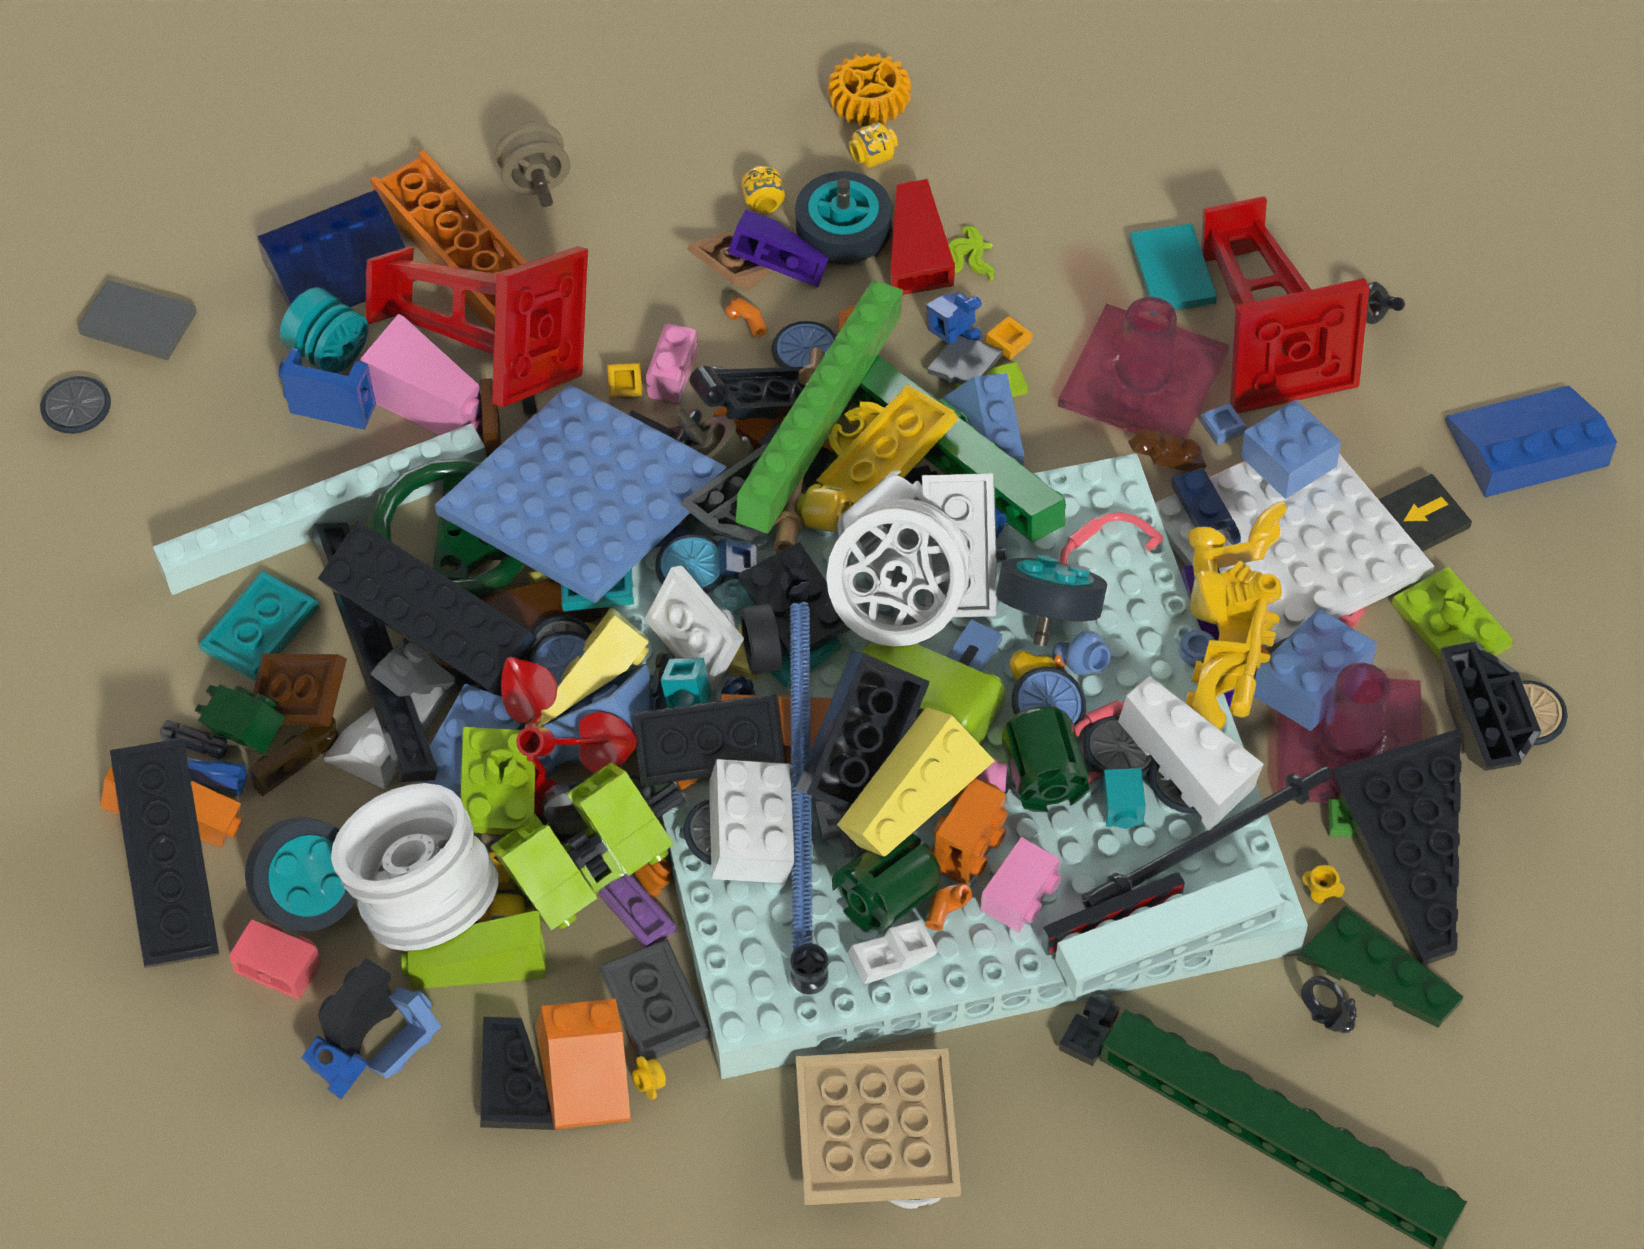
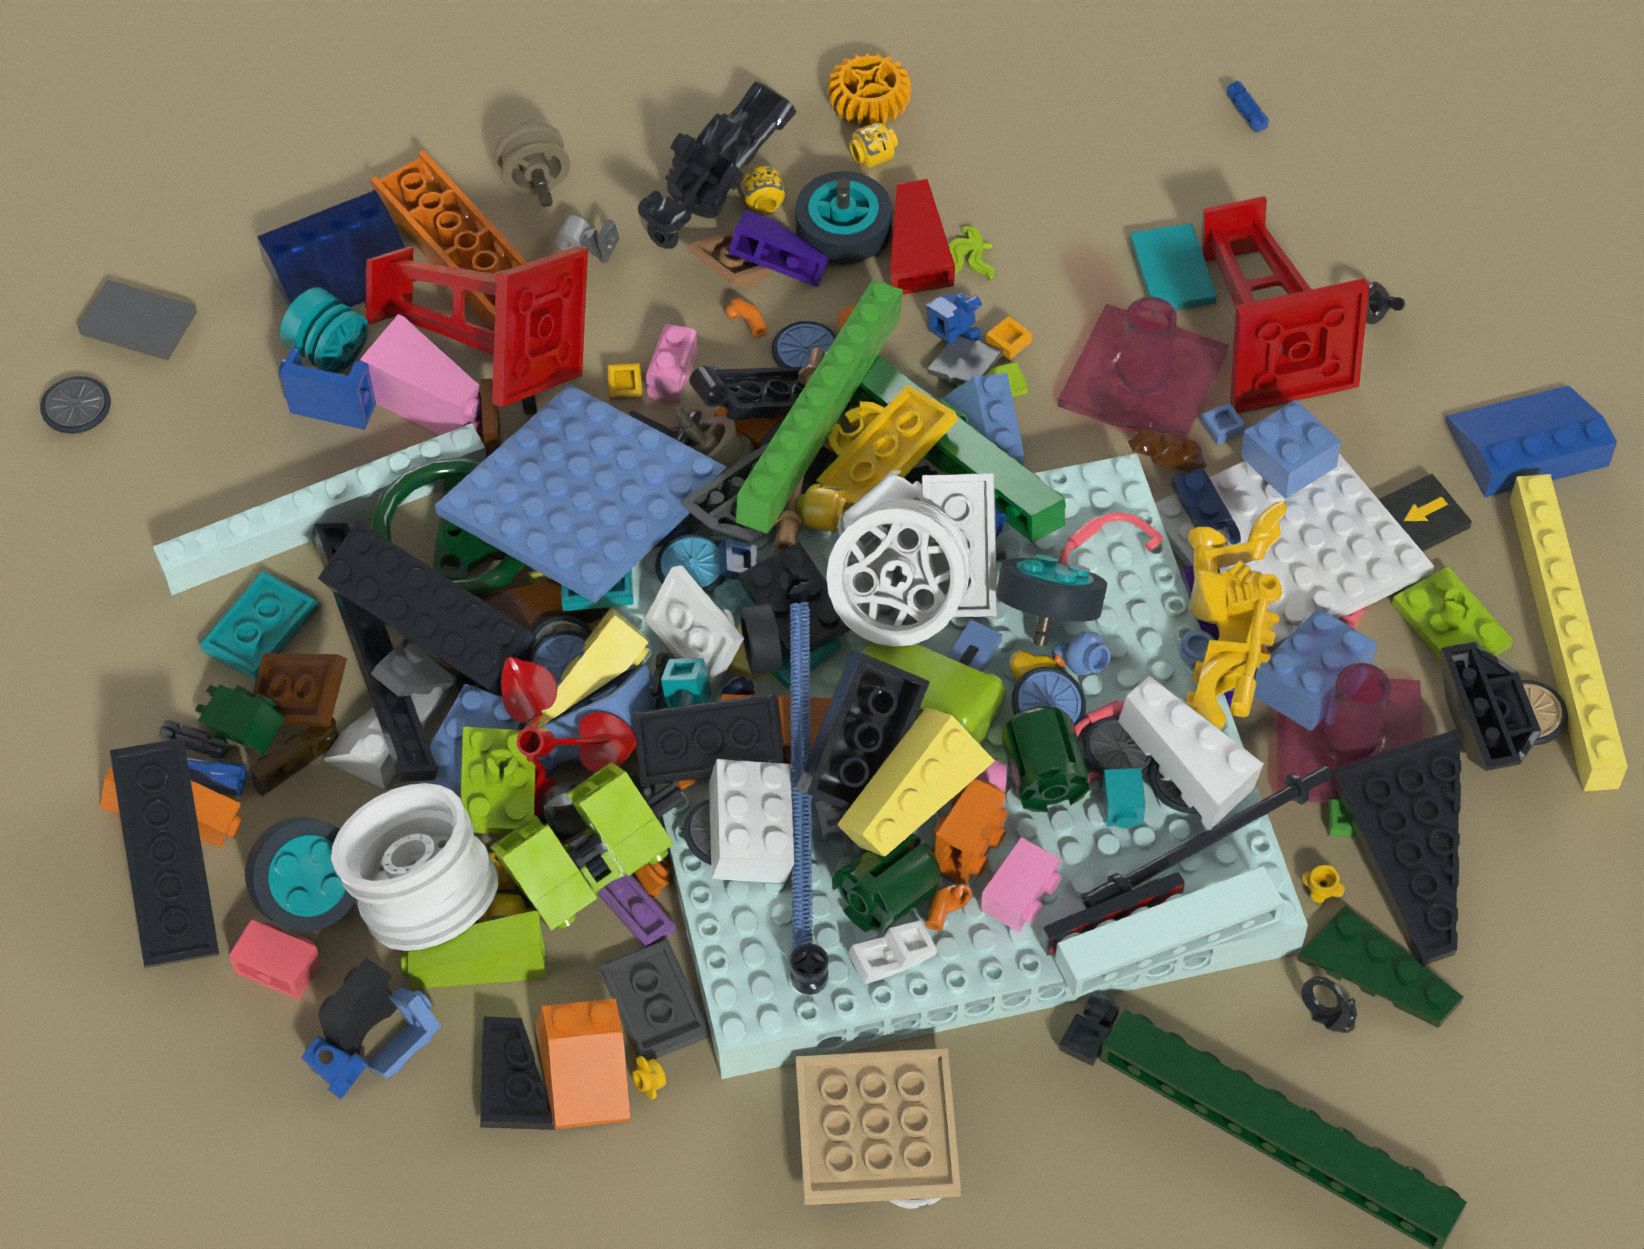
(577, 232): none -> leg
(714, 164): none -> black piece
(1247, 106): none -> blue axle
(1568, 634): none -> light yellow brick

